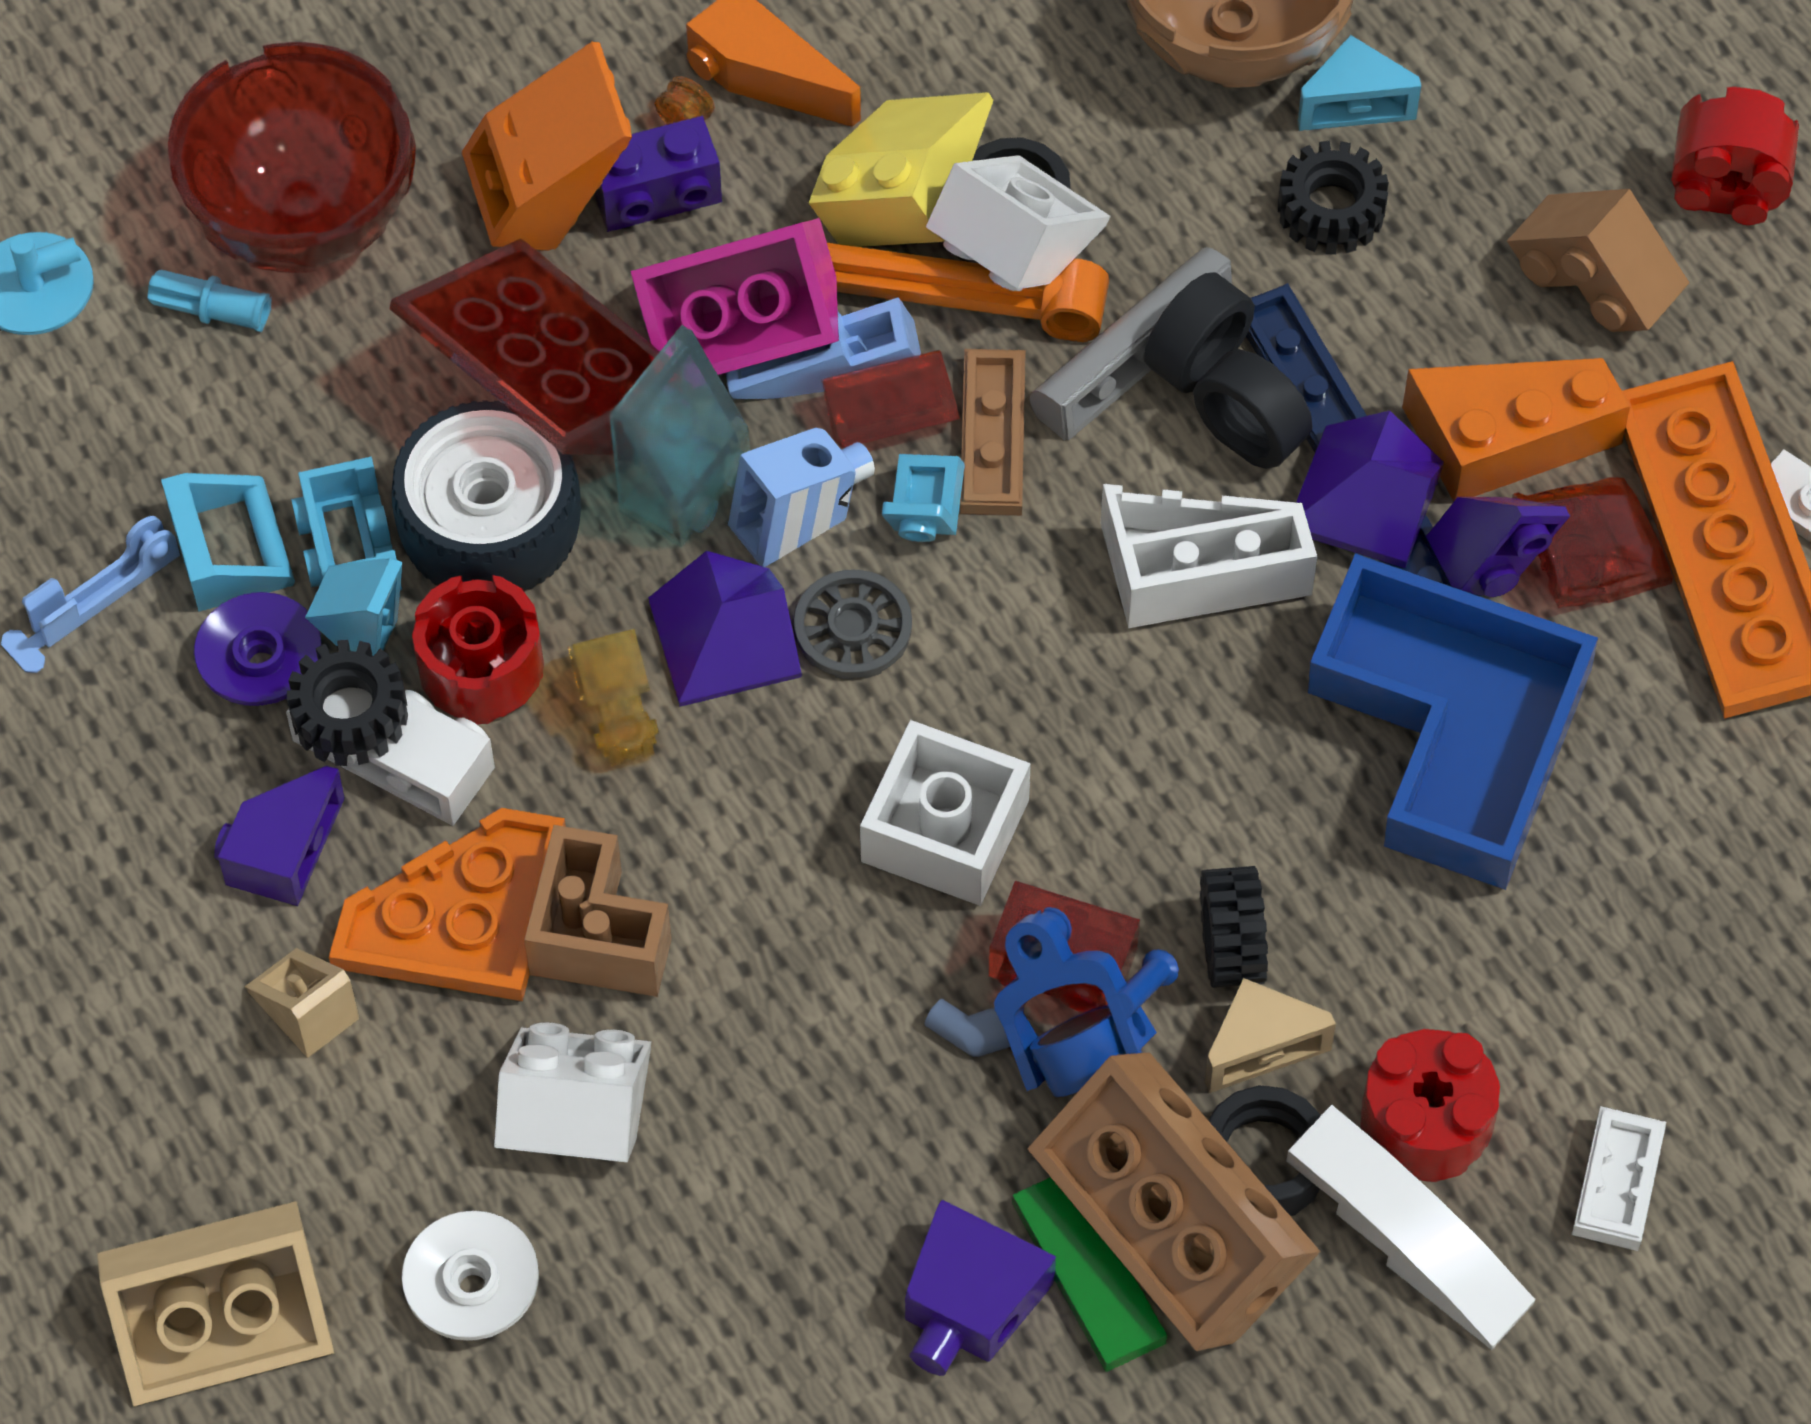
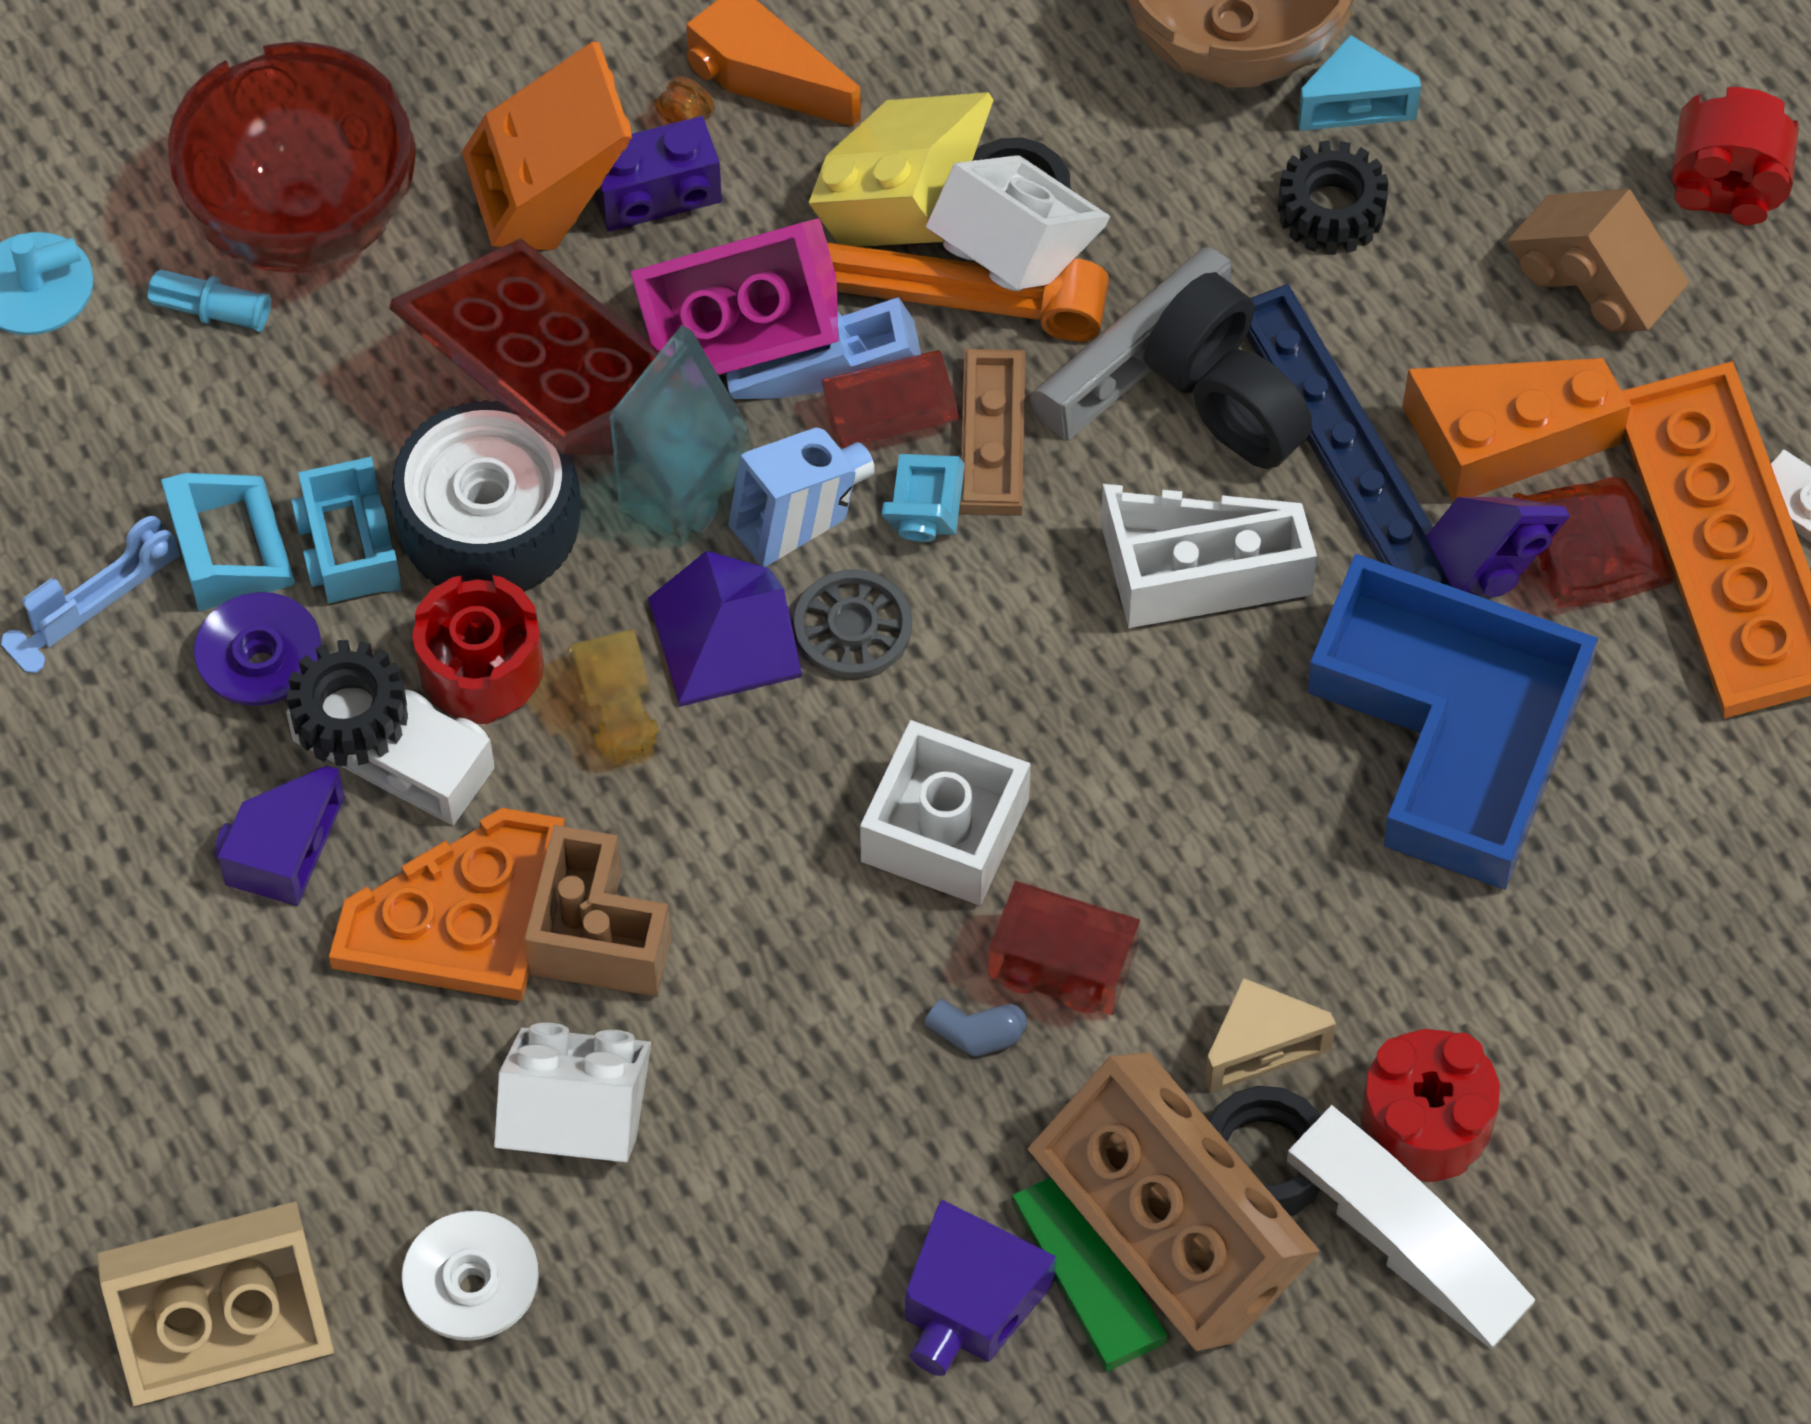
(306, 999): tan slope -> none
(358, 602): medium azure slope -> none
(1079, 1046): blue piece -> none
(1233, 926): black tyre -> none
(1370, 487): dark purple slope -> none
(1619, 1178): white plate -> none

